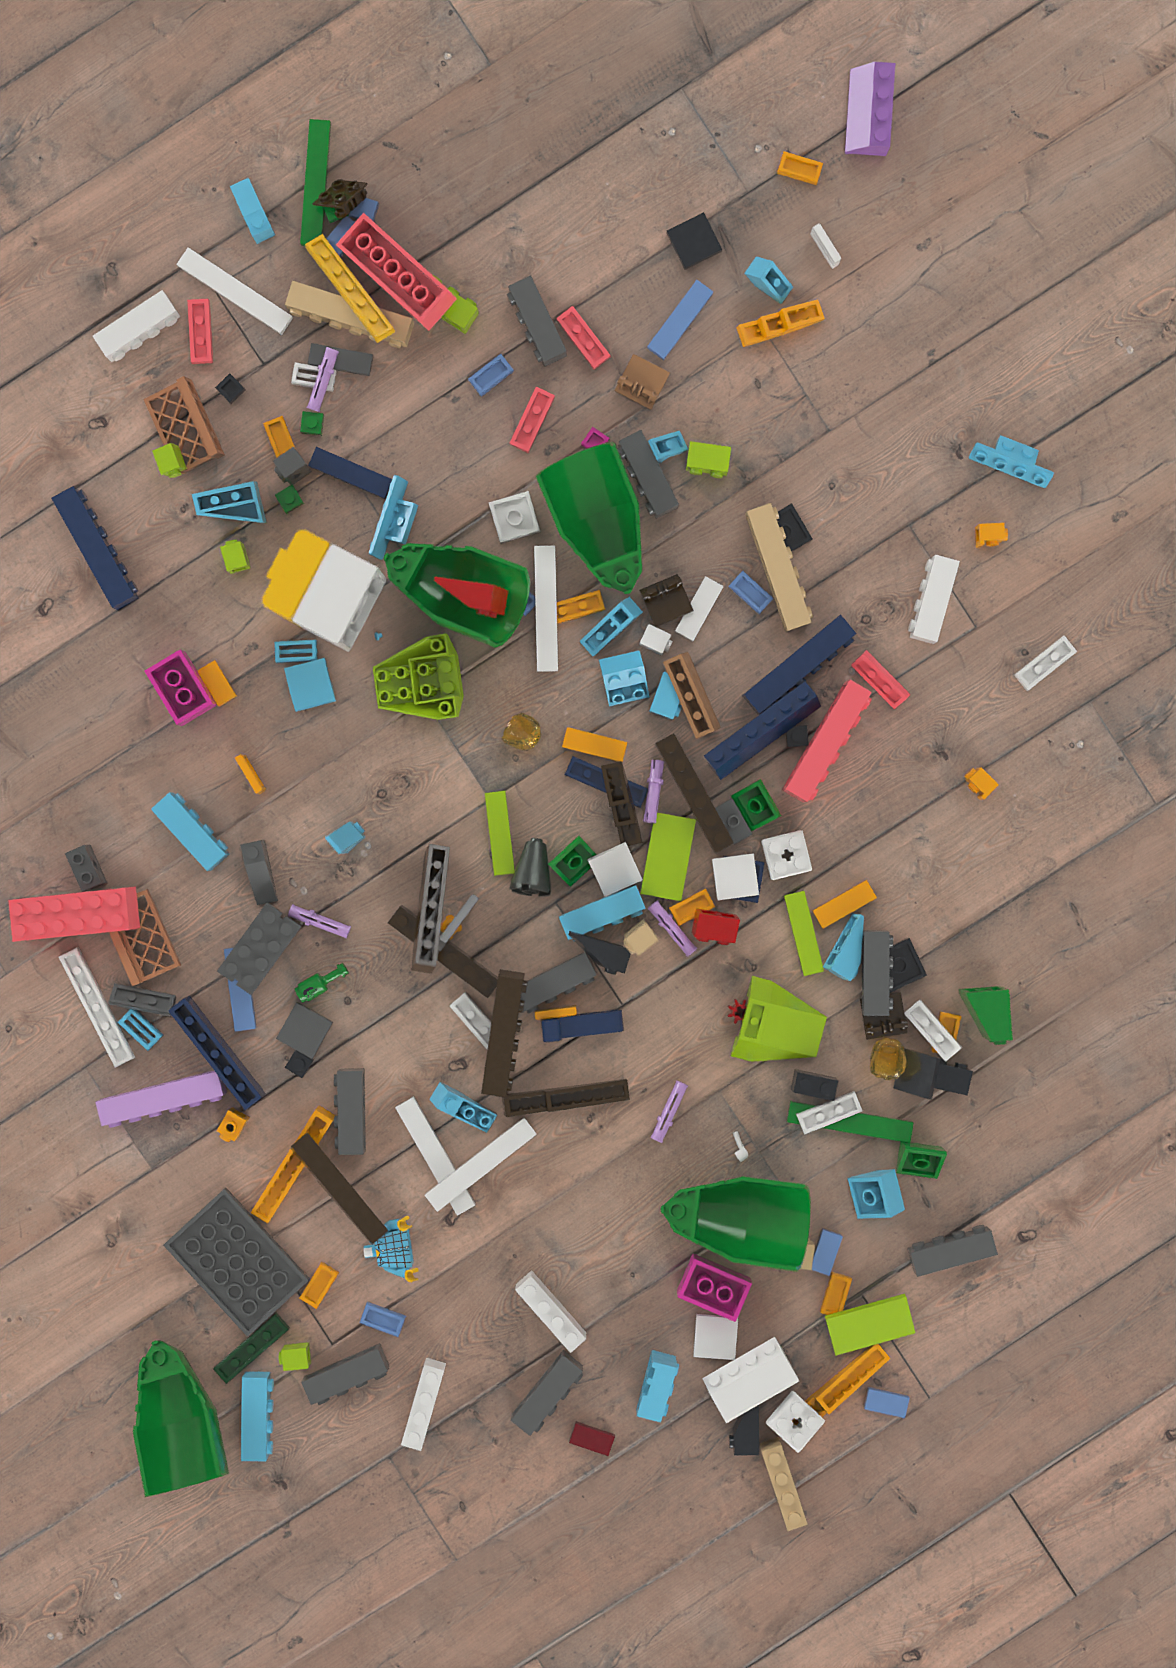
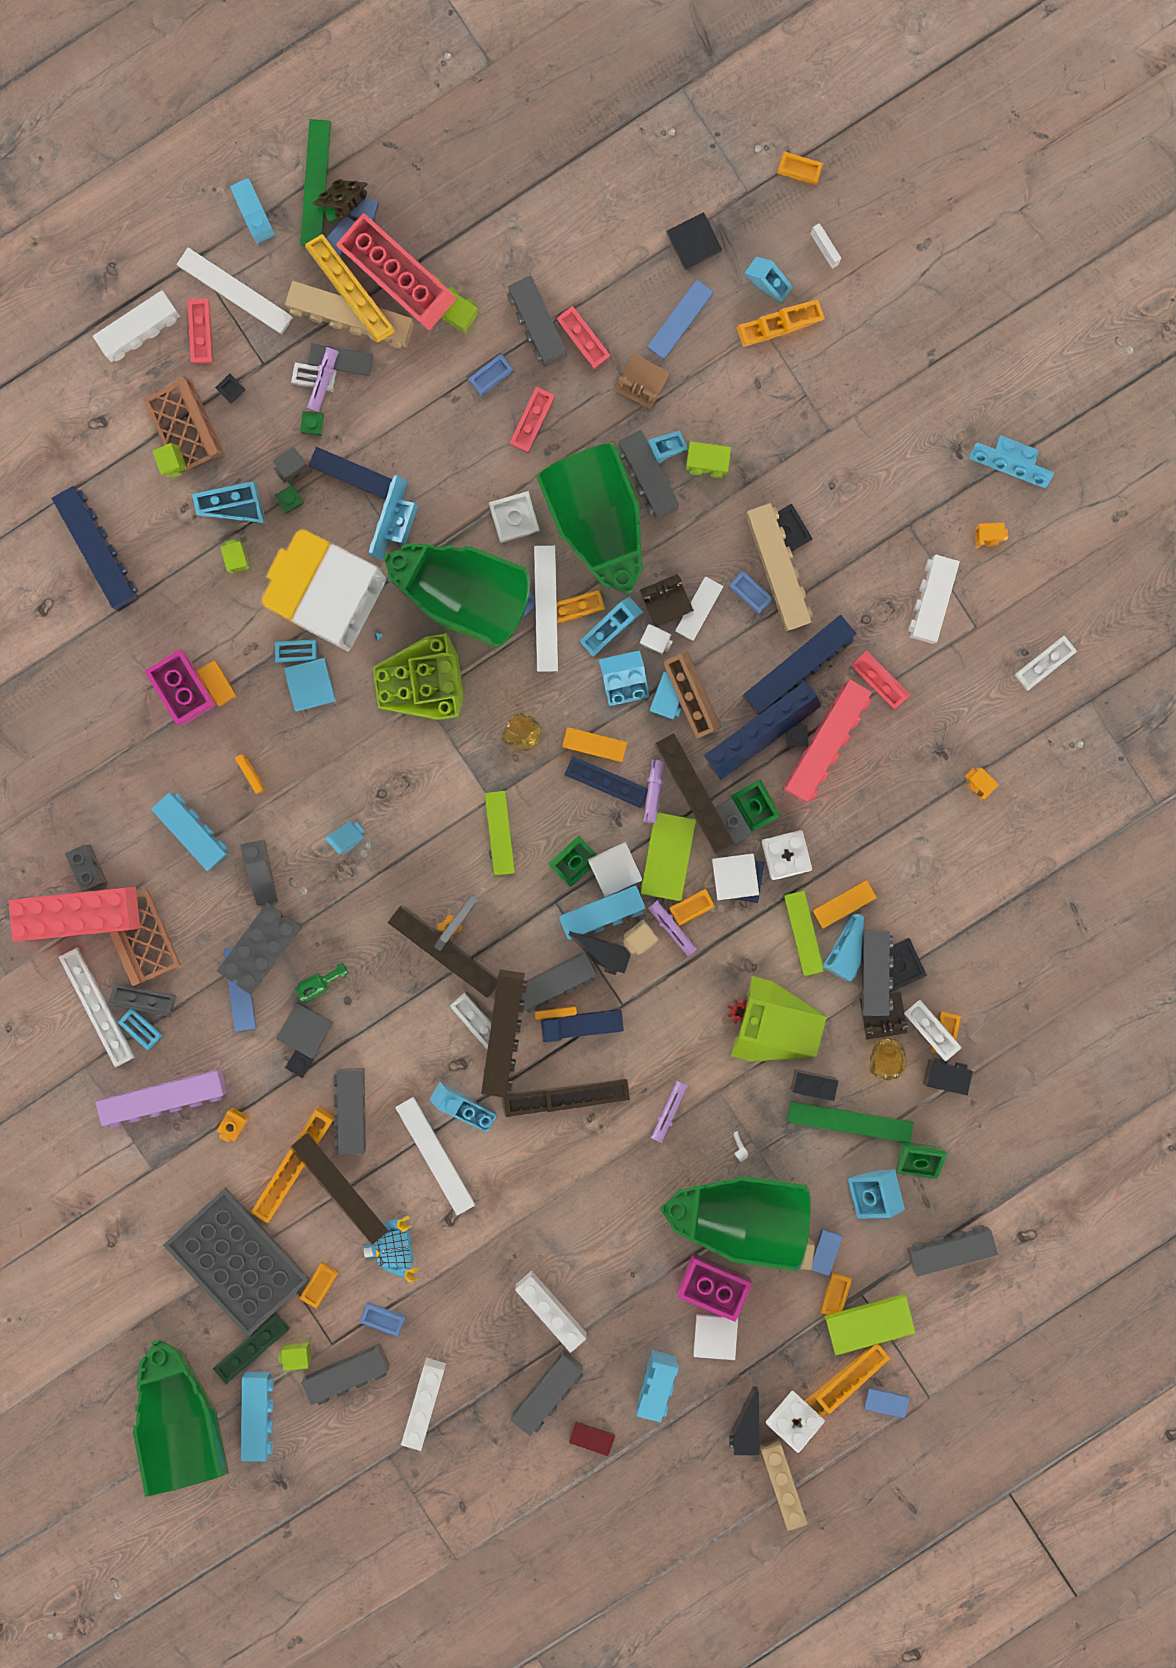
(217, 1052): dark blue brick -> none
(279, 435): light orange tile -> none
(295, 912): lavender pin -> none
(430, 908): dark brown brick -> none
(480, 1164): white tile -> none
(485, 598): red slope -> none
(532, 870): pearl dark grey cone -> none
(594, 438): dark pink tile -> none
(621, 803): dark brown slope -> none
(715, 926): red brick -> none
(750, 1379): white slope -> none
(829, 1112): white tile -> none
(870, 109): medium lavender slope -> none
(919, 1074): black tile -> none
(990, 1012): green slope -> none

